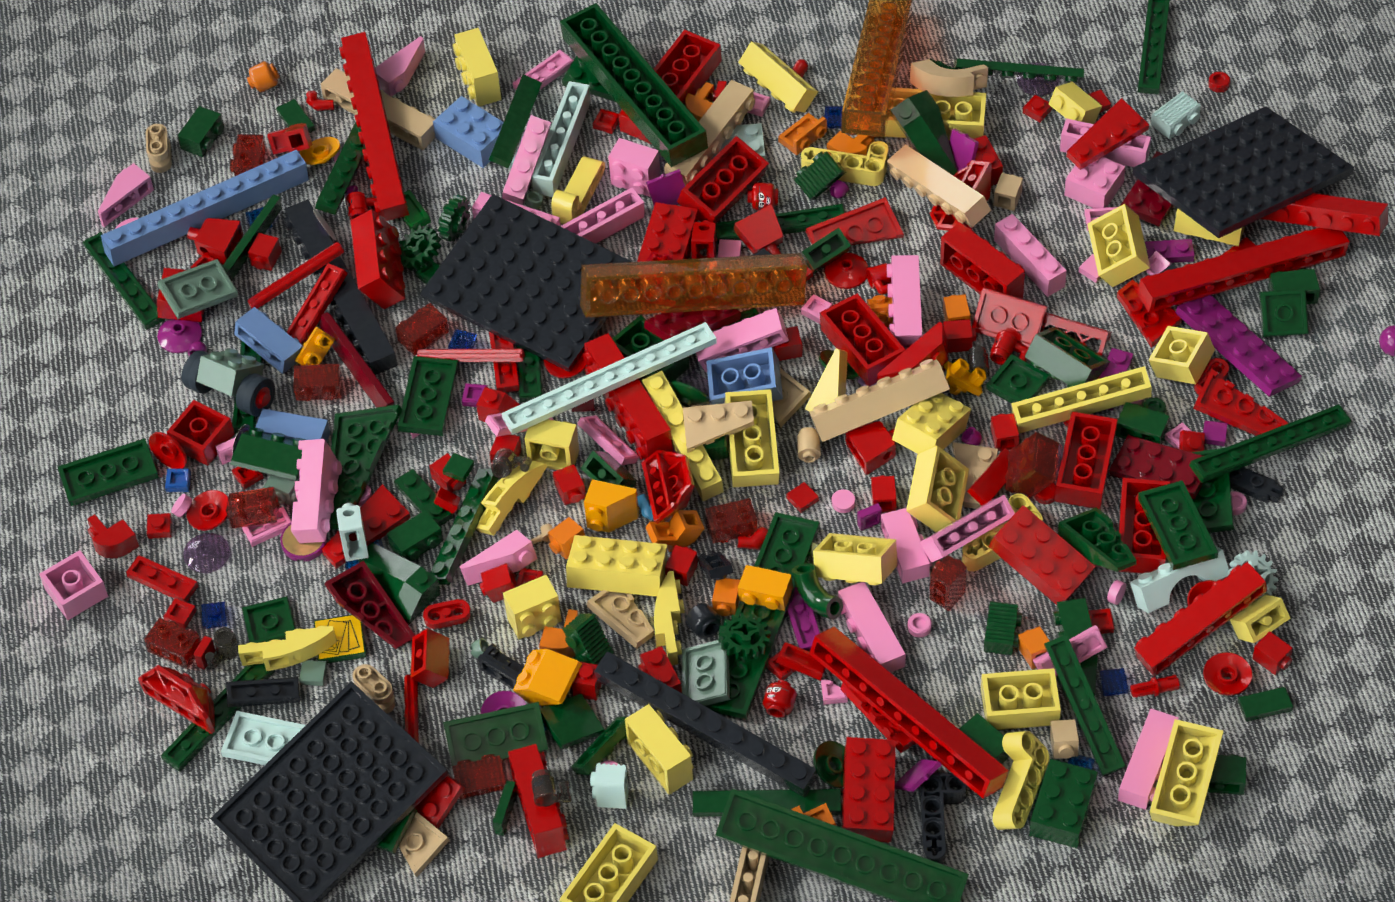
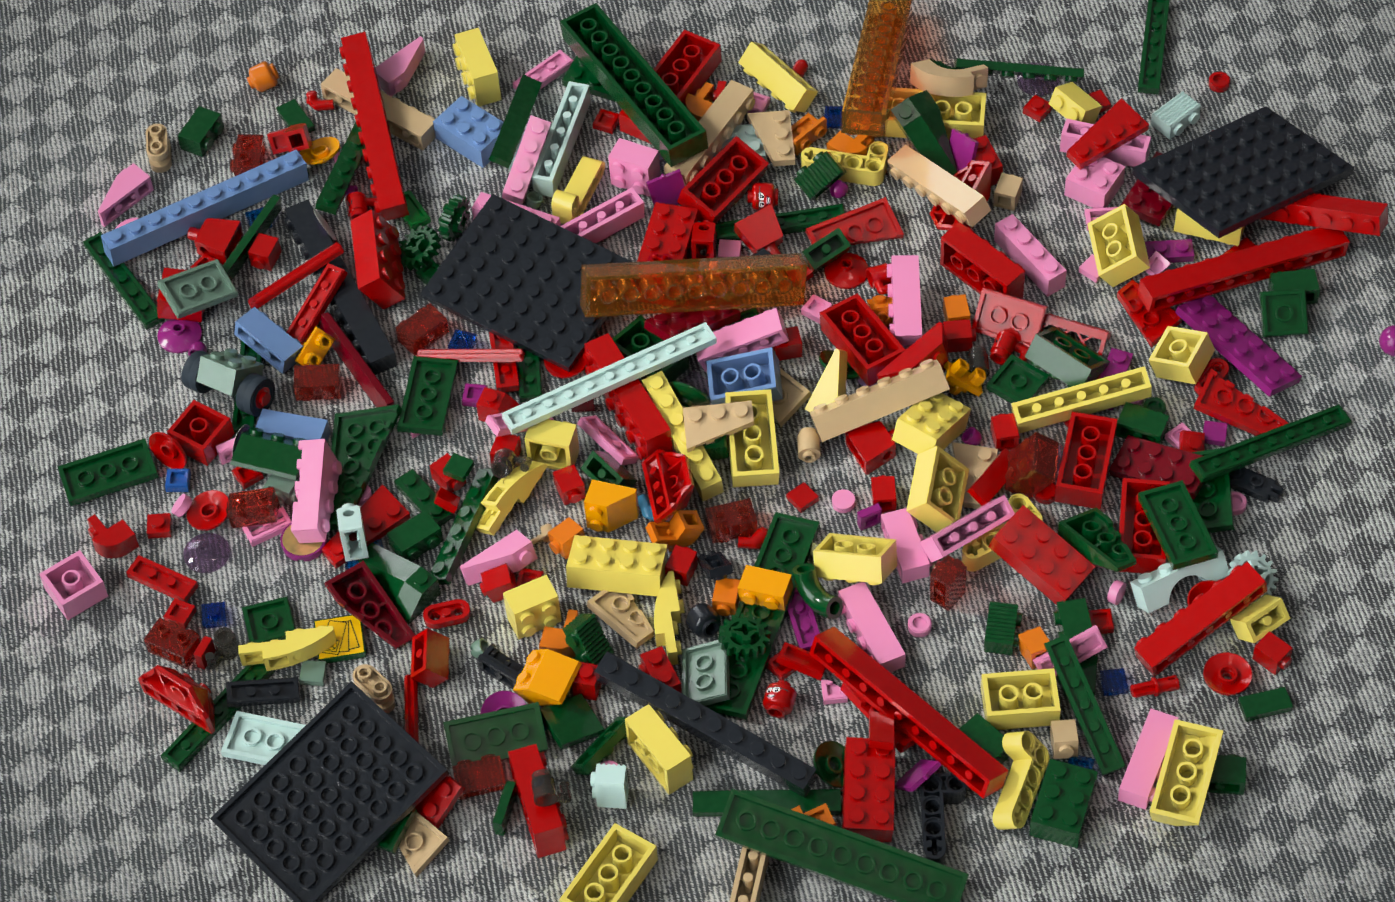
(775, 134): none -> tan wing
(881, 730): none -> red tile

